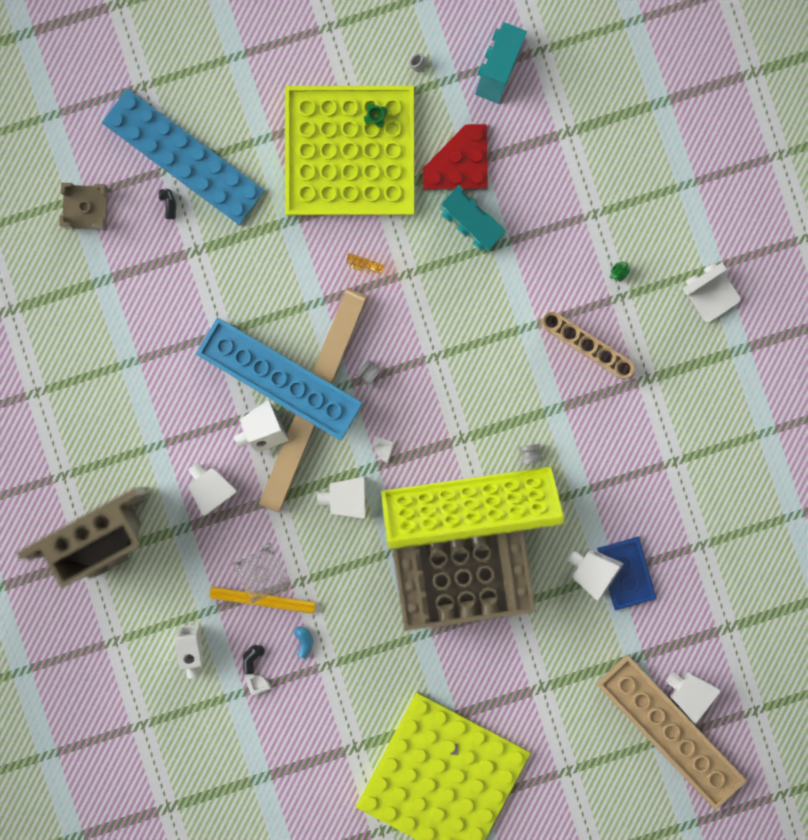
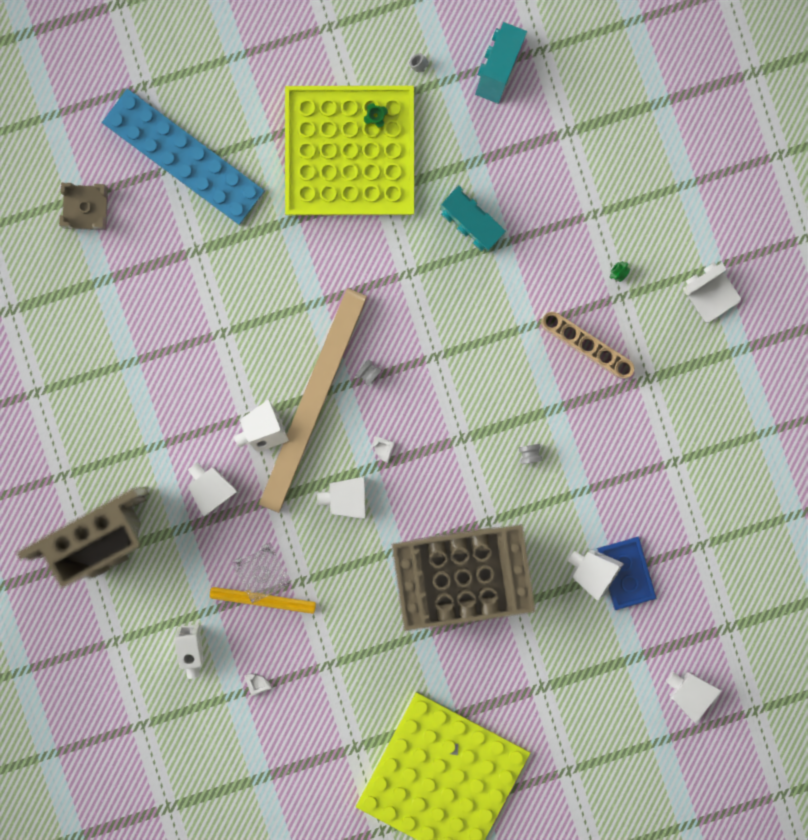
(170, 206): black arm -> none
(250, 656): black arm -> none
(279, 379): dark azure plate -> none
(305, 639): dark azure arm -> none
(357, 263): clear yellow plate -> none
(460, 161): red plate -> none
(471, 507): neon yellow plate -> none
(671, 732): tan plate -> none

